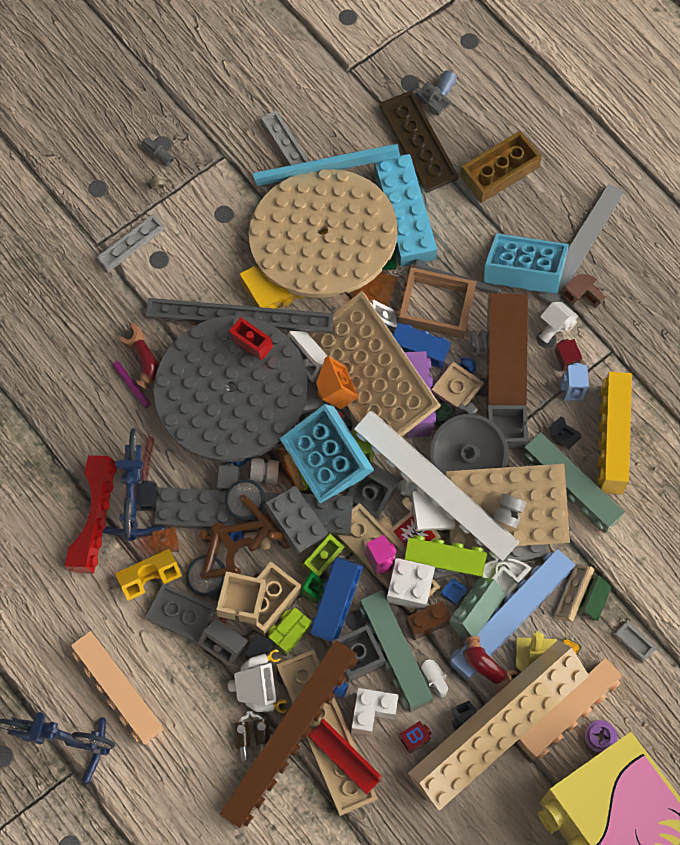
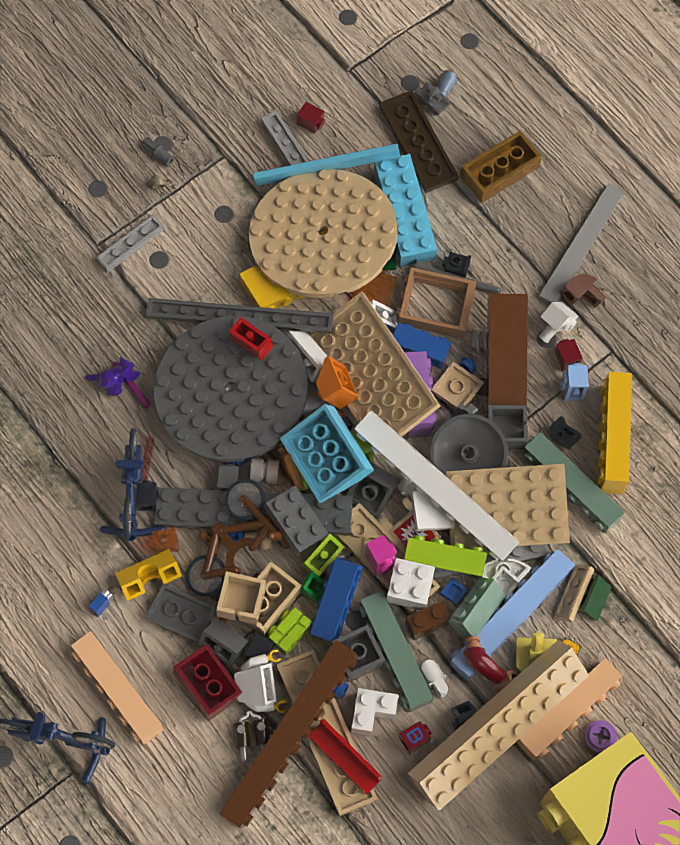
(83, 552): red arch -> none
(101, 602): none -> blue piece
(113, 378): none -> dark purple animal
(146, 358): piece -> none
(207, 682): none -> dark red slope
(310, 117): none -> dark red brick
(443, 411): clear green wheel -> none
(457, 264): none -> black brick
(509, 510): light grey wheel -> none
(525, 263): medium azure slope -> none
(634, 641): light grey tile -> none

